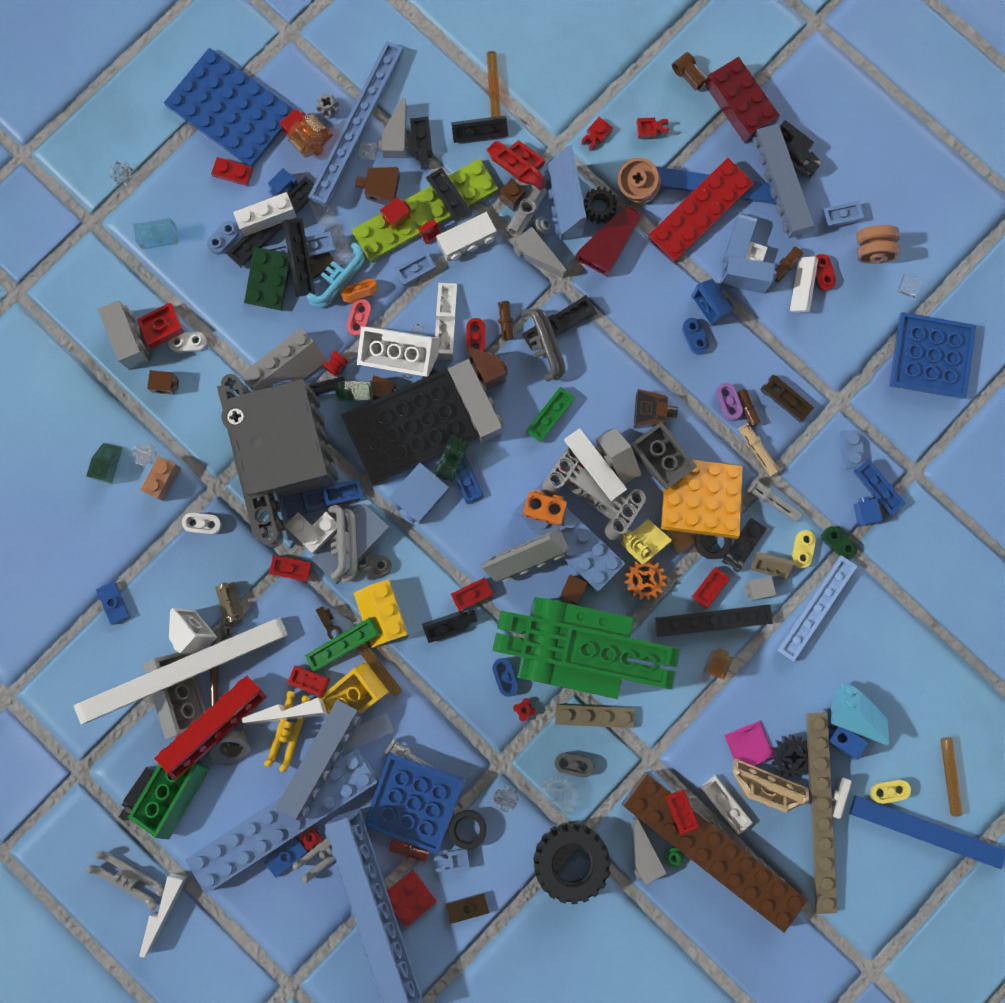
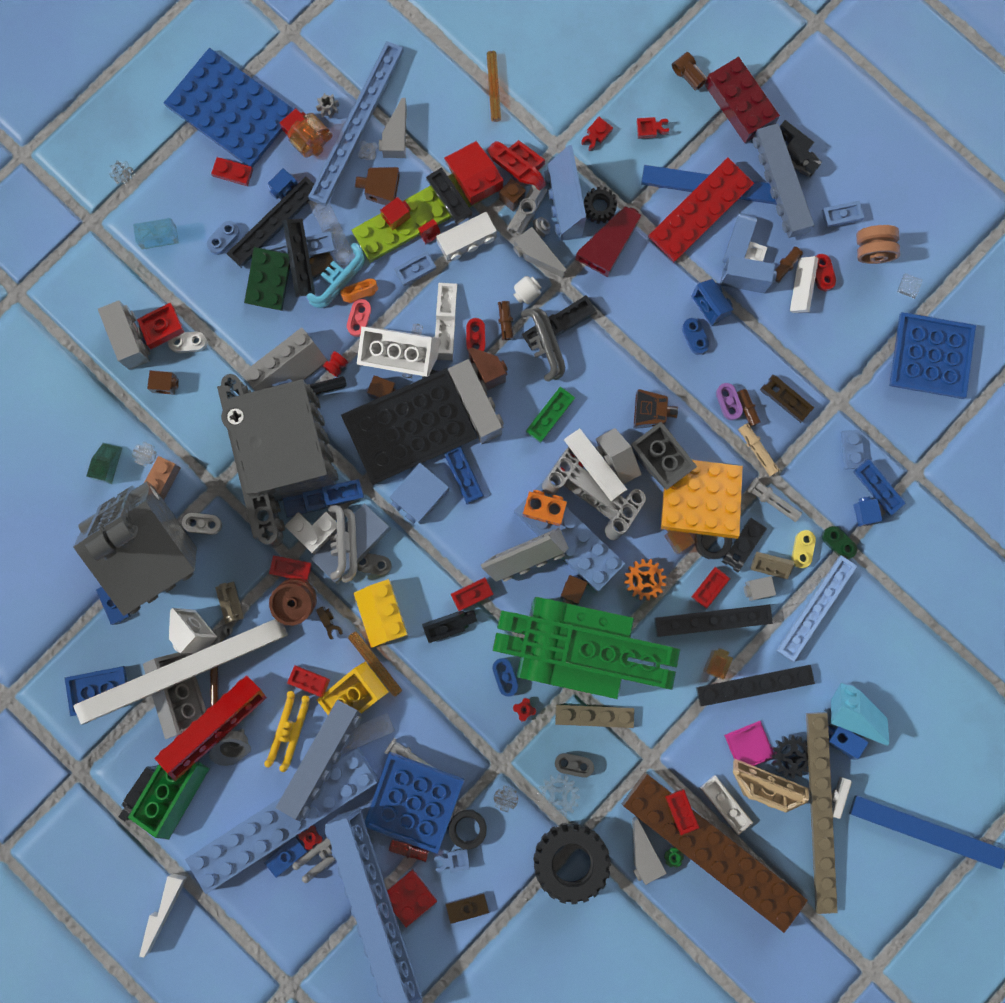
(91, 684): none -> blue plate
(127, 878): light grey piece -> none
(136, 547): none -> dark grey piece
(264, 214): white brick -> none
(277, 713): white slope -> none
(281, 601): none -> copper wheel
(342, 644): green tile -> none
(354, 391): slope -> none
(421, 140): black hinge -> none
(451, 458): clear green slope -> none
(474, 172): none -> red slope
(479, 129): black plate -> none
(527, 290): none -> white head
(636, 170): nougat wheel -> none
(645, 541): light yellow hinge -> none
(755, 685): none -> black plate
(889, 791): light yellow plate -> none
(951, 776): clear orange axle -> none

